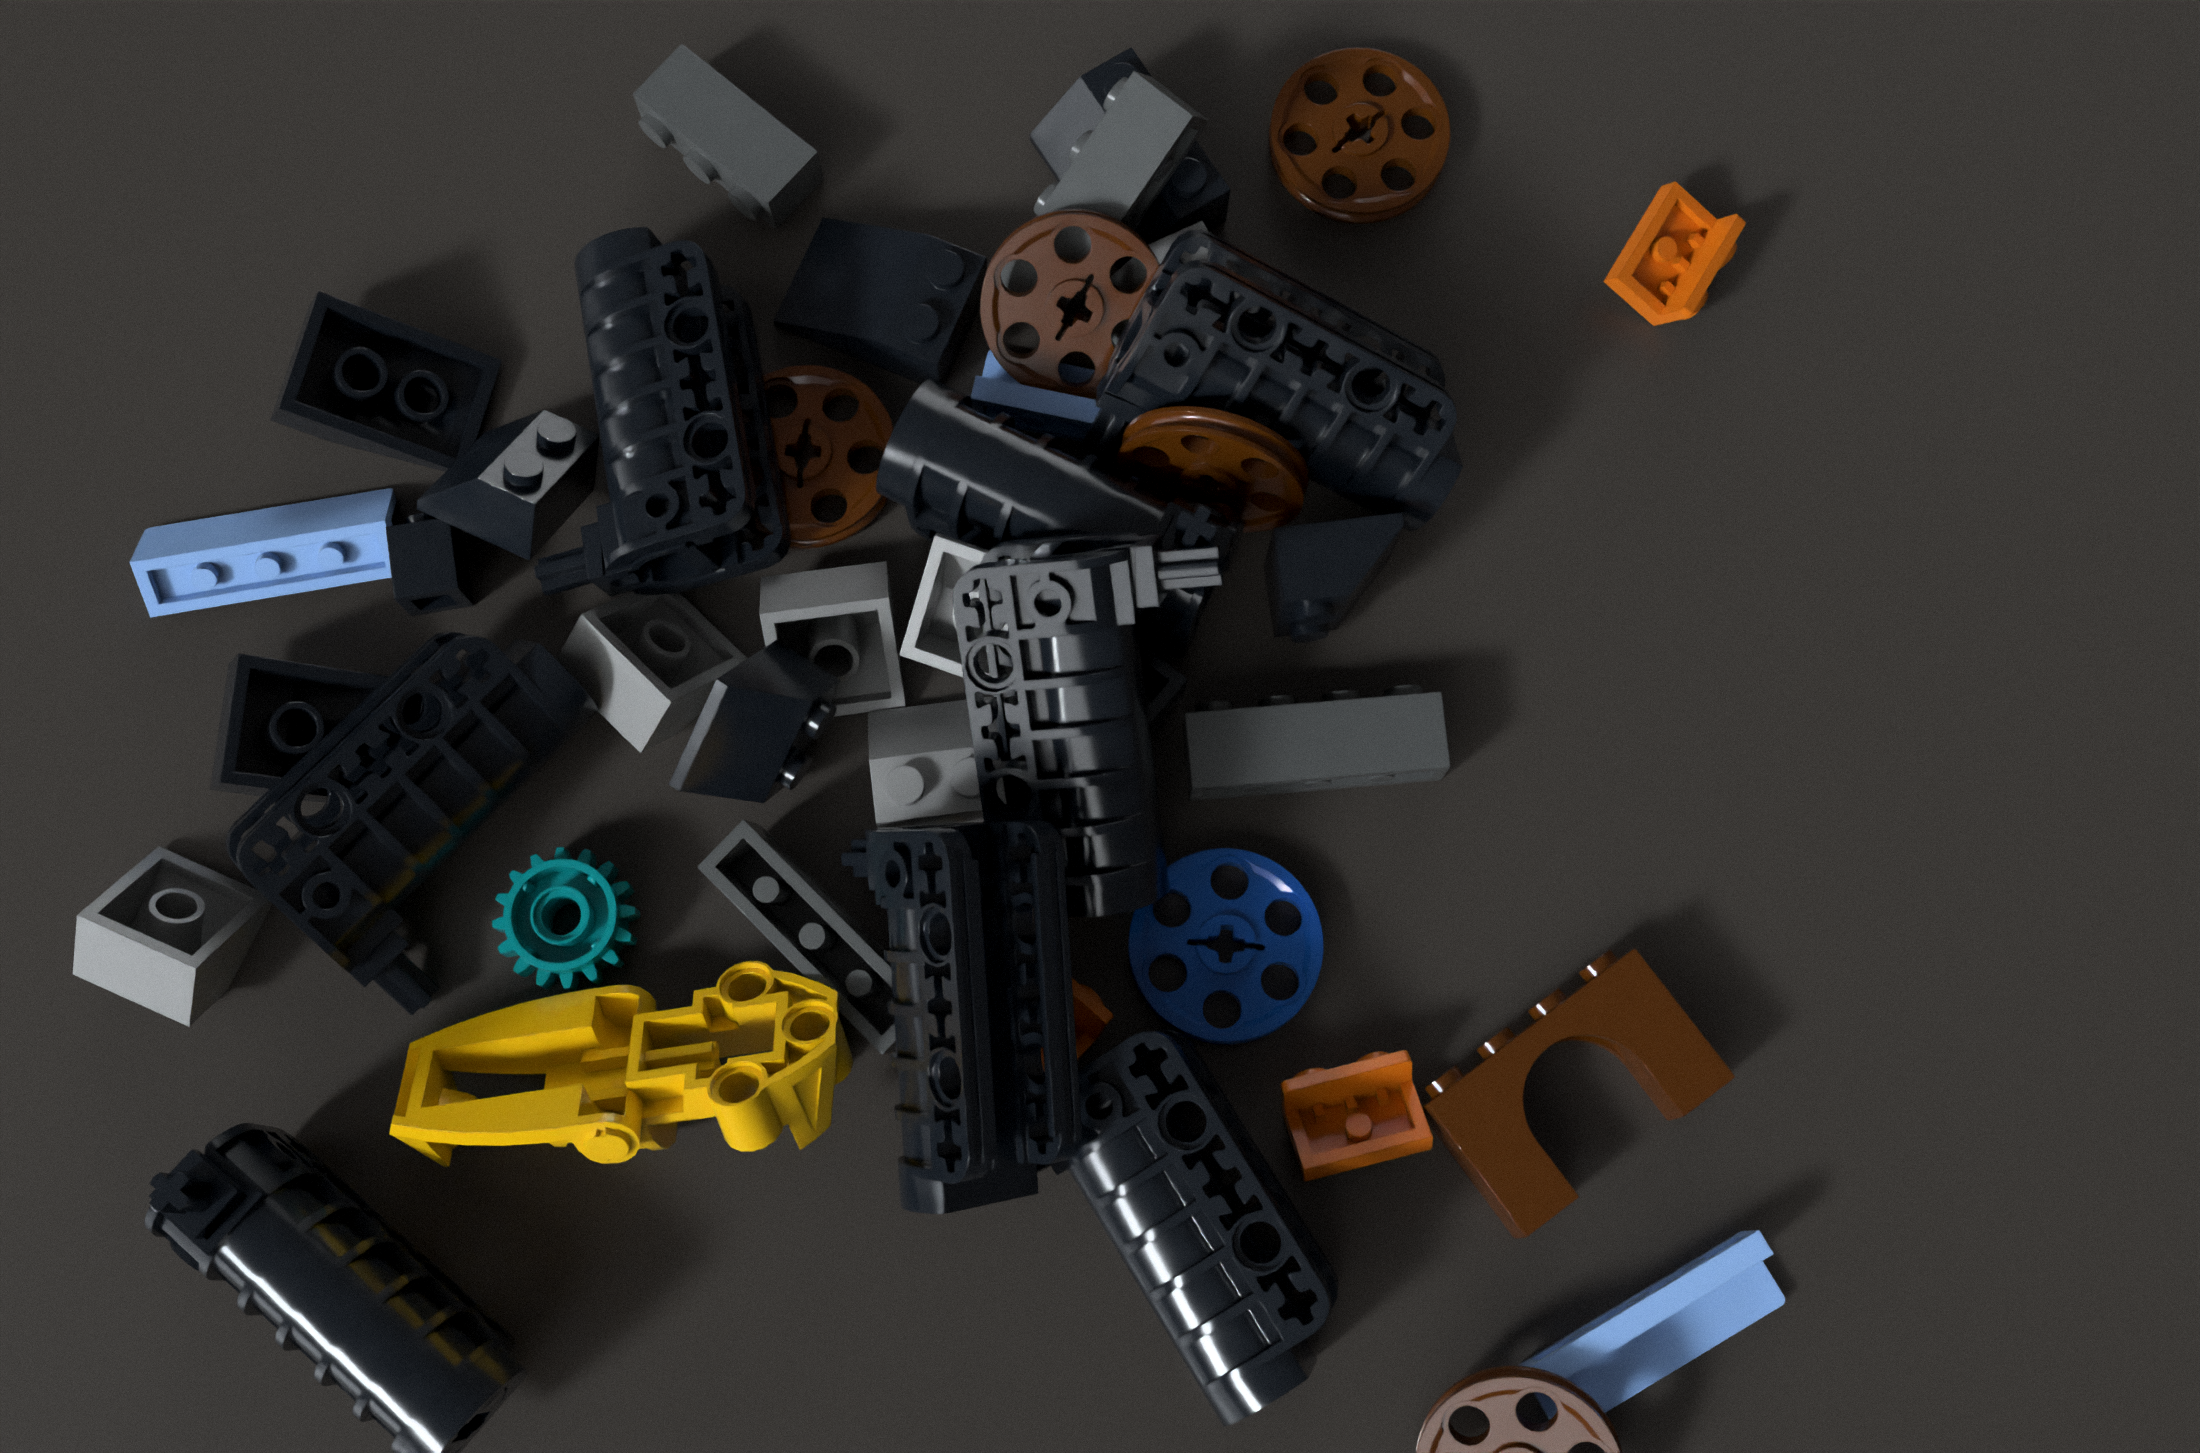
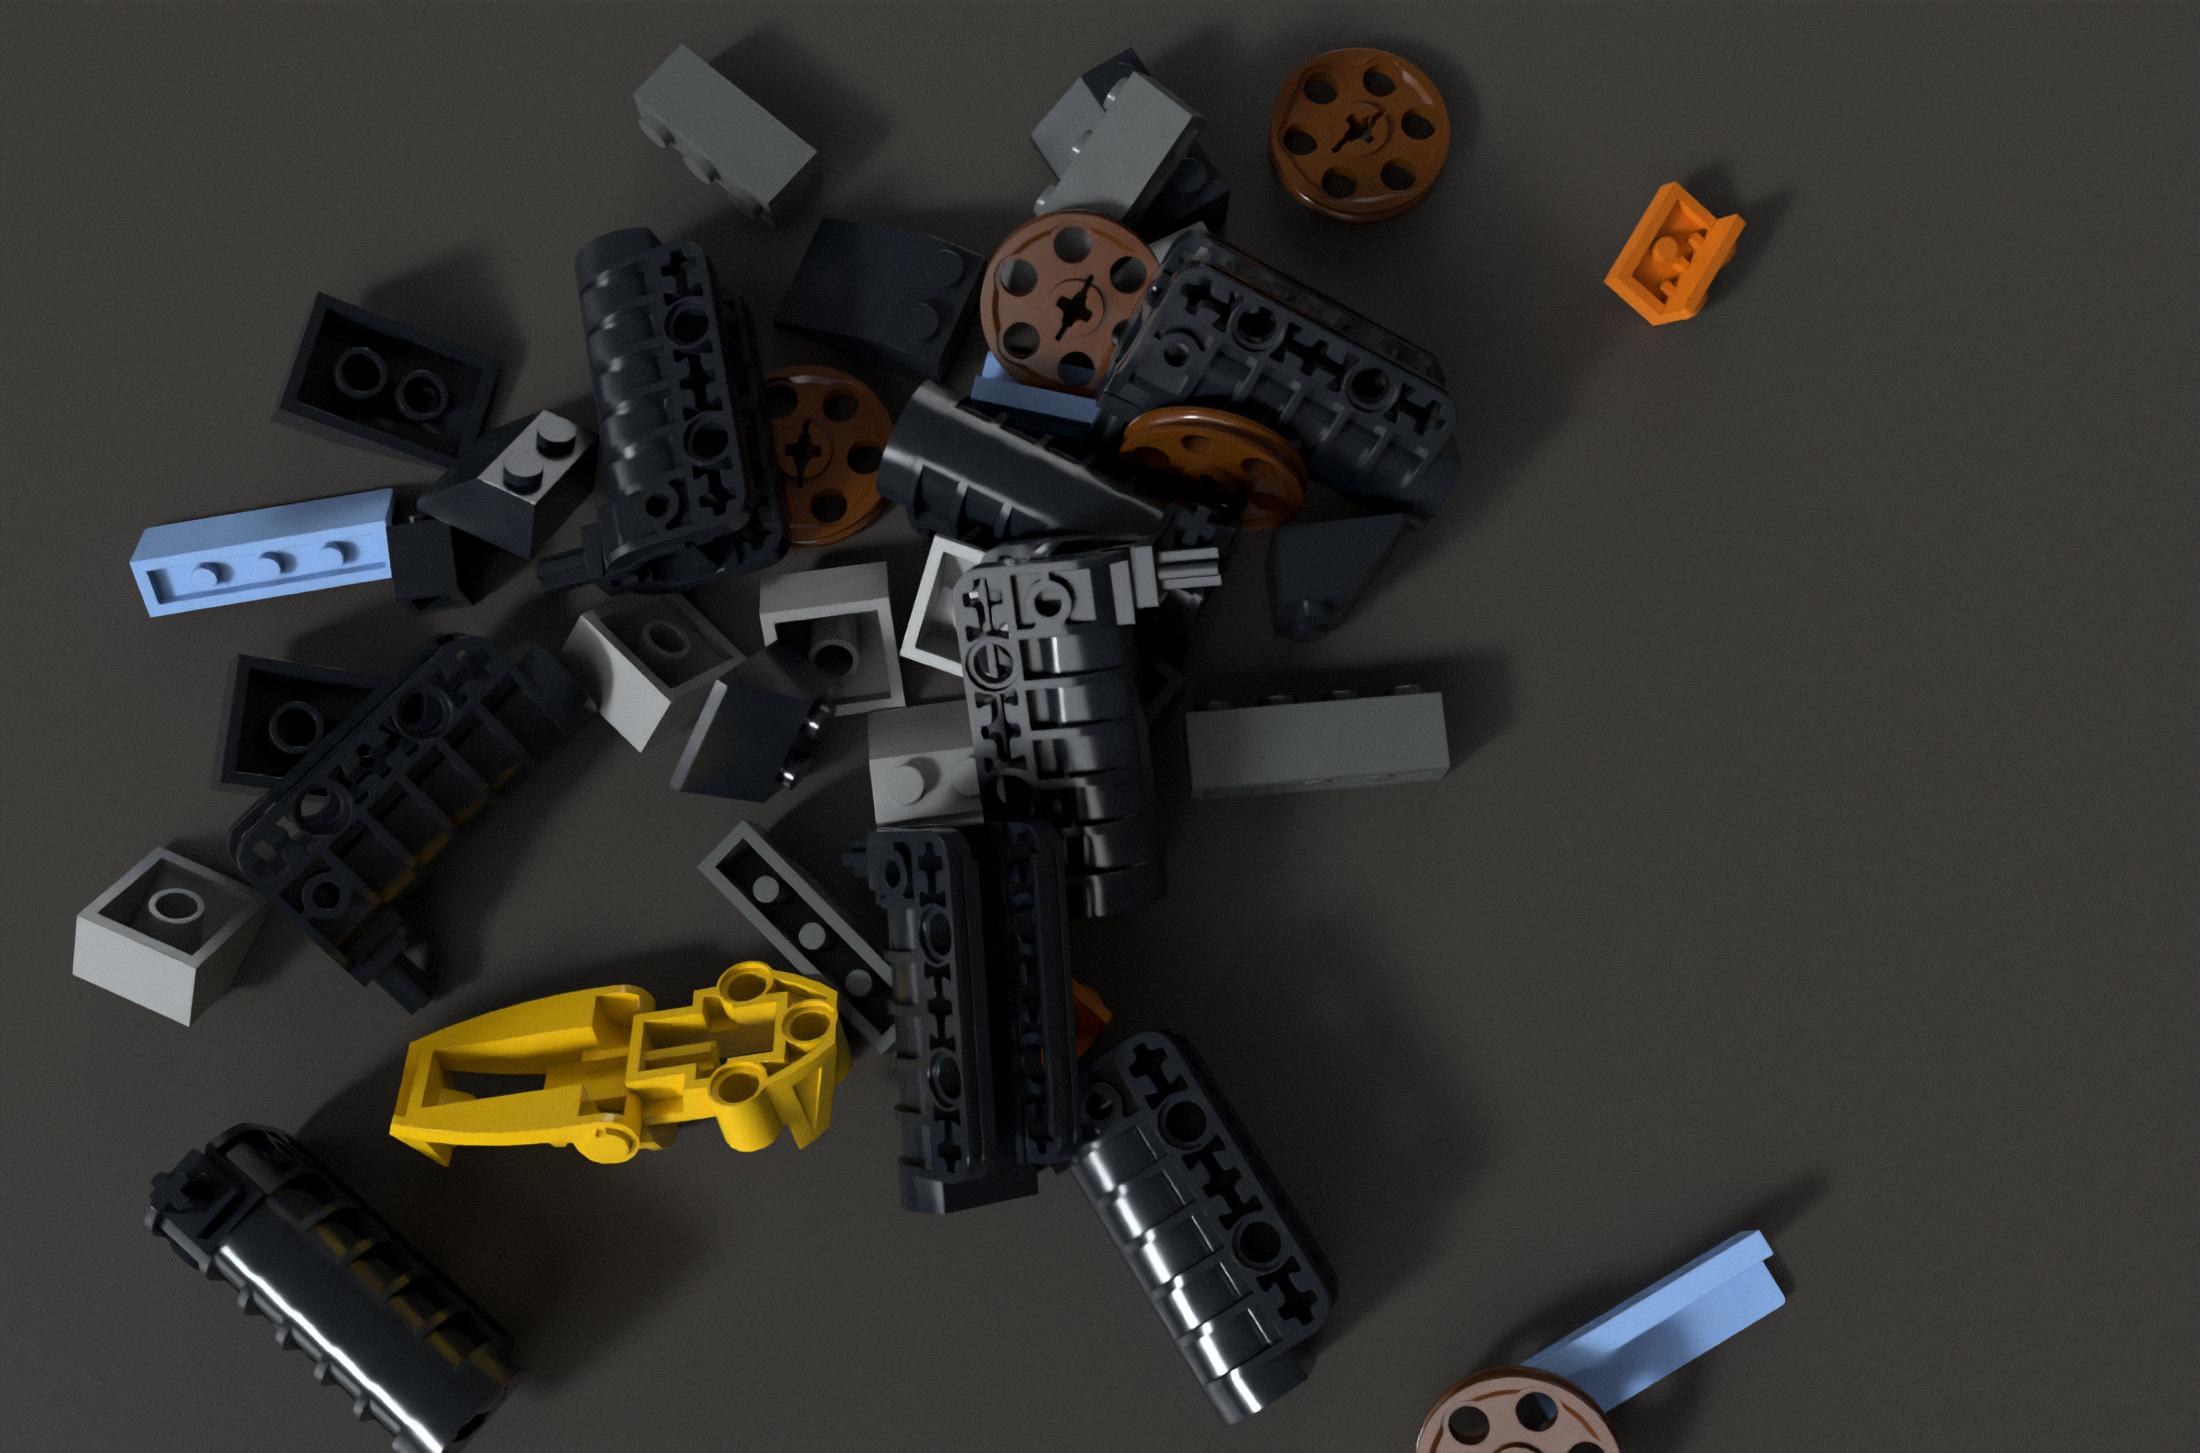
(538, 897): teal gear -> none
(1242, 975): blue wedge -> none
(1354, 1114): orange bracket -> none
(1617, 1009): reddish brown arch -> none

